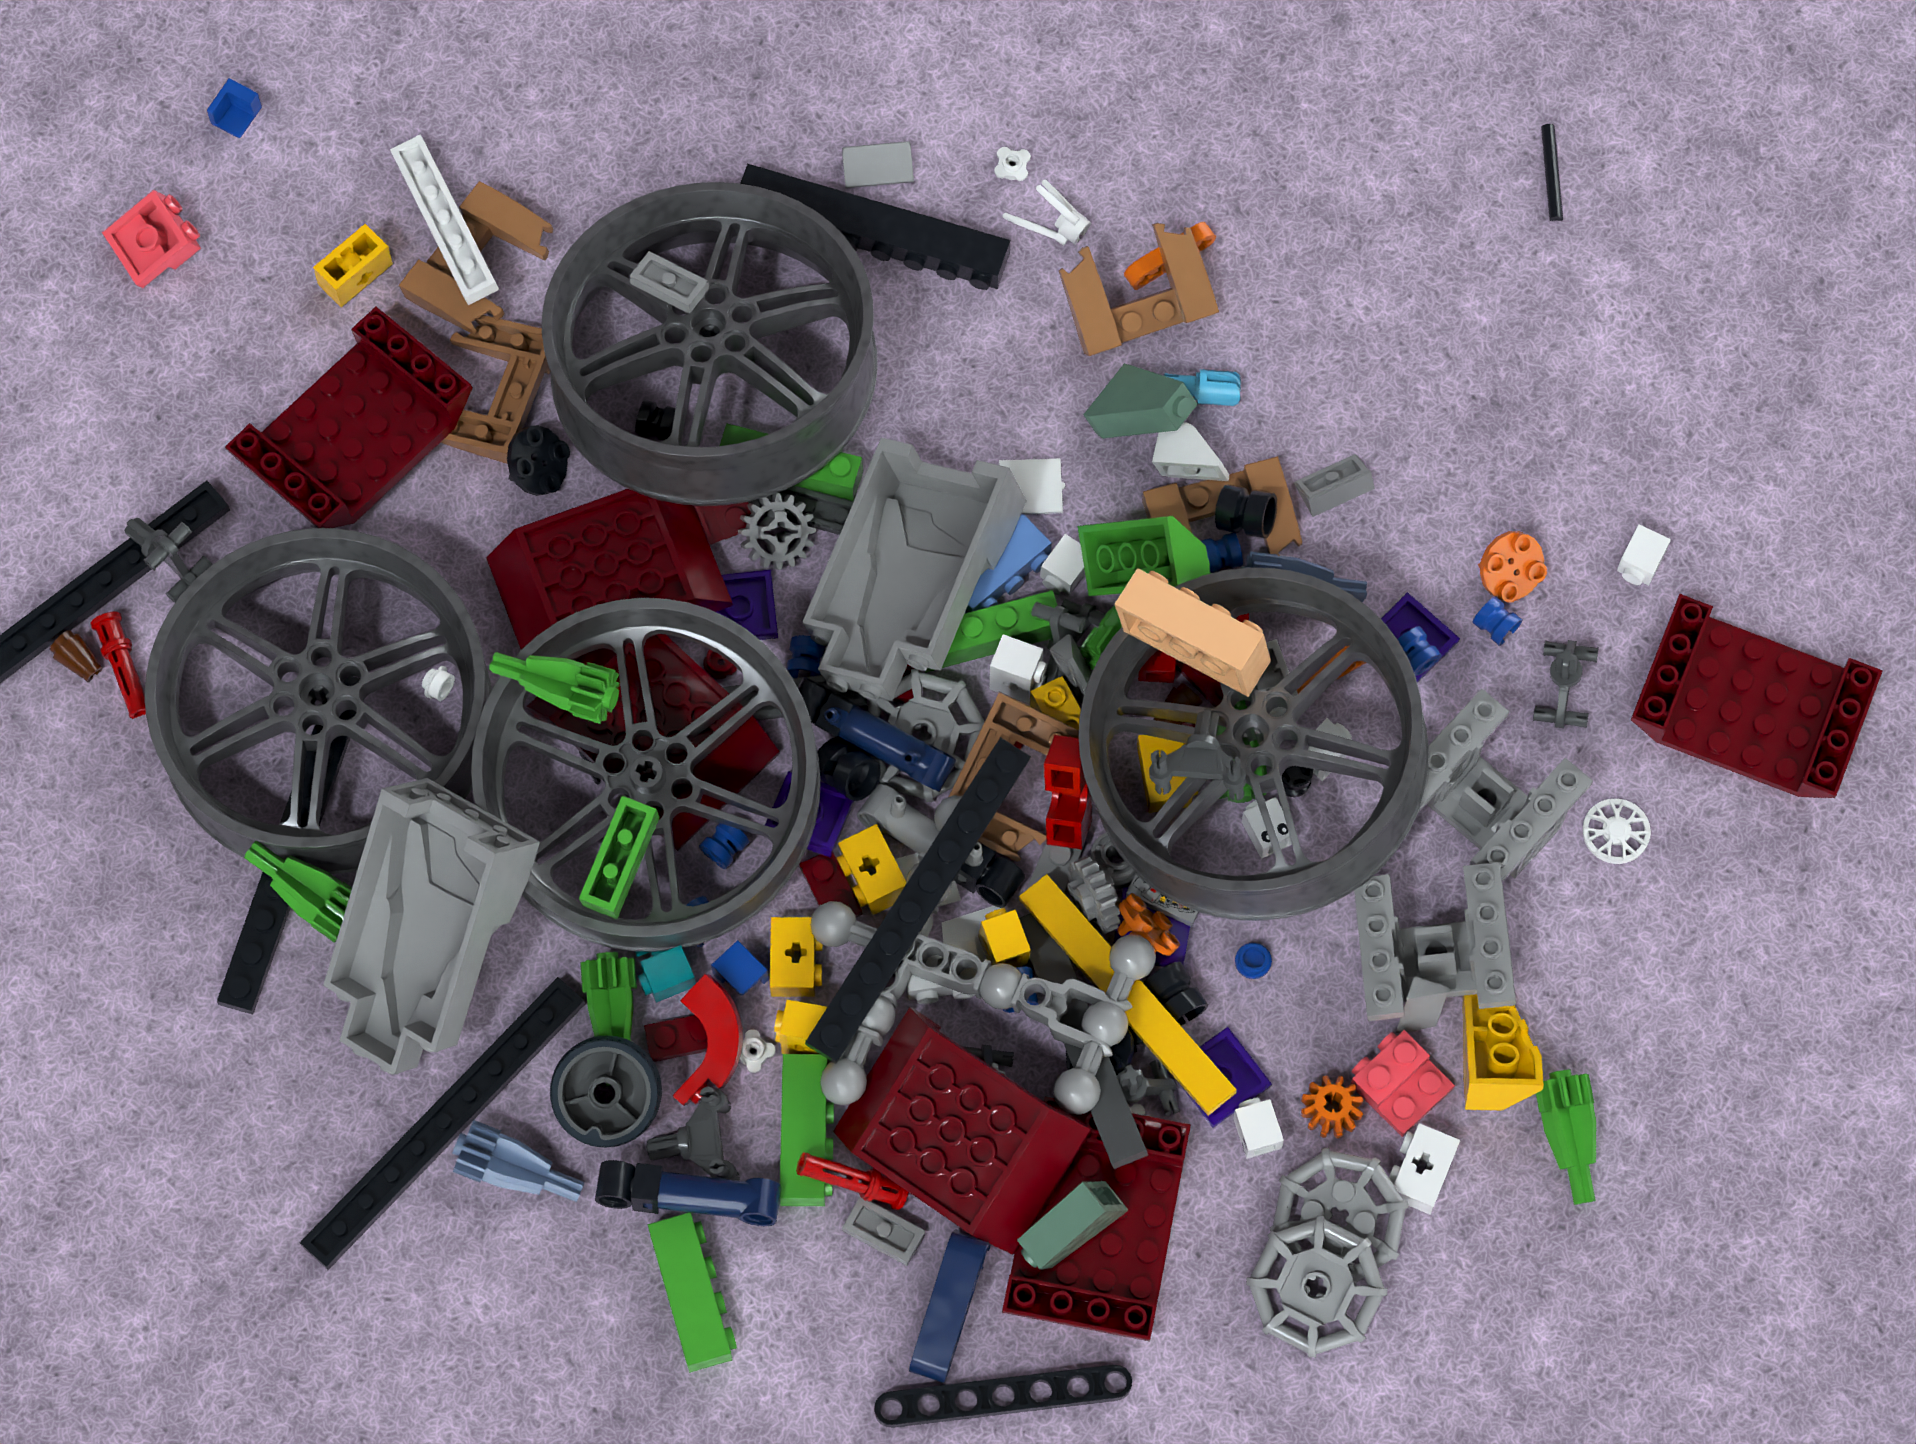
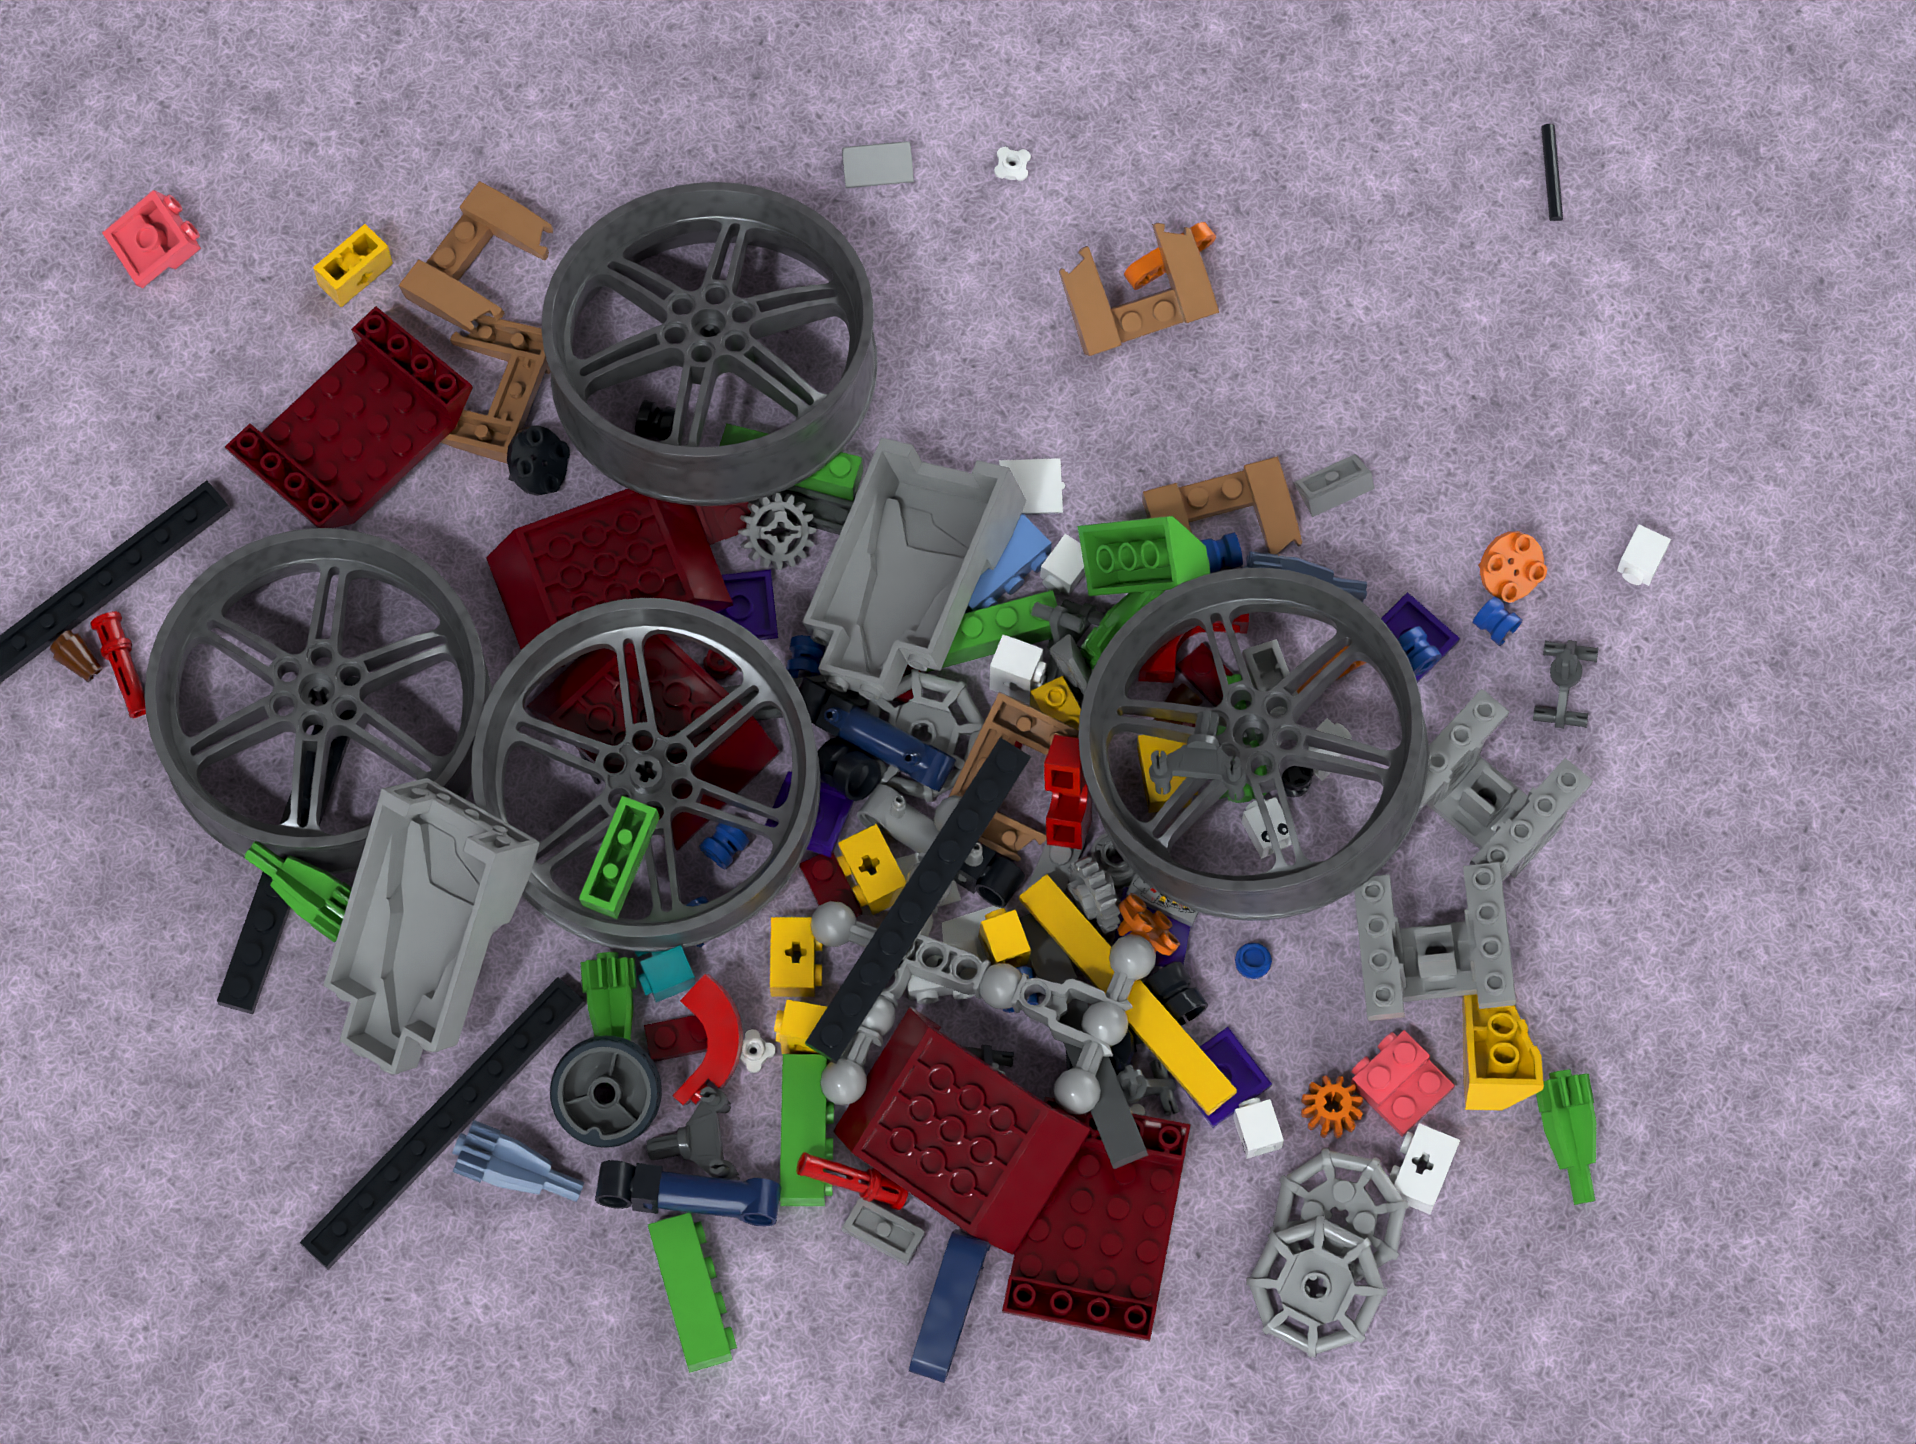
(160, 547): dark grey axle -> none
(234, 108): blue panel -> none
(438, 683): white plate -> none
(444, 220): white plate -> none
(568, 684): bright green piece -> none
(669, 282): light grey plate -> none
(739, 969): blue panel -> none
(897, 232): black brick -> none
(985, 1388): black beam -> none
(1069, 223): white plant -> none
(1071, 1224): sand green slope -> none
(1139, 404): sand green slope -> none
(1187, 456): white slope -> none
(1193, 631): light nougat brick -> none
(1212, 386): medium azure arm -> none
(1246, 511): black wheel -> none
(1422, 1005): light grey slope -> none
(1616, 831): white wheel -> none
(1754, 703): dark red slope -> none

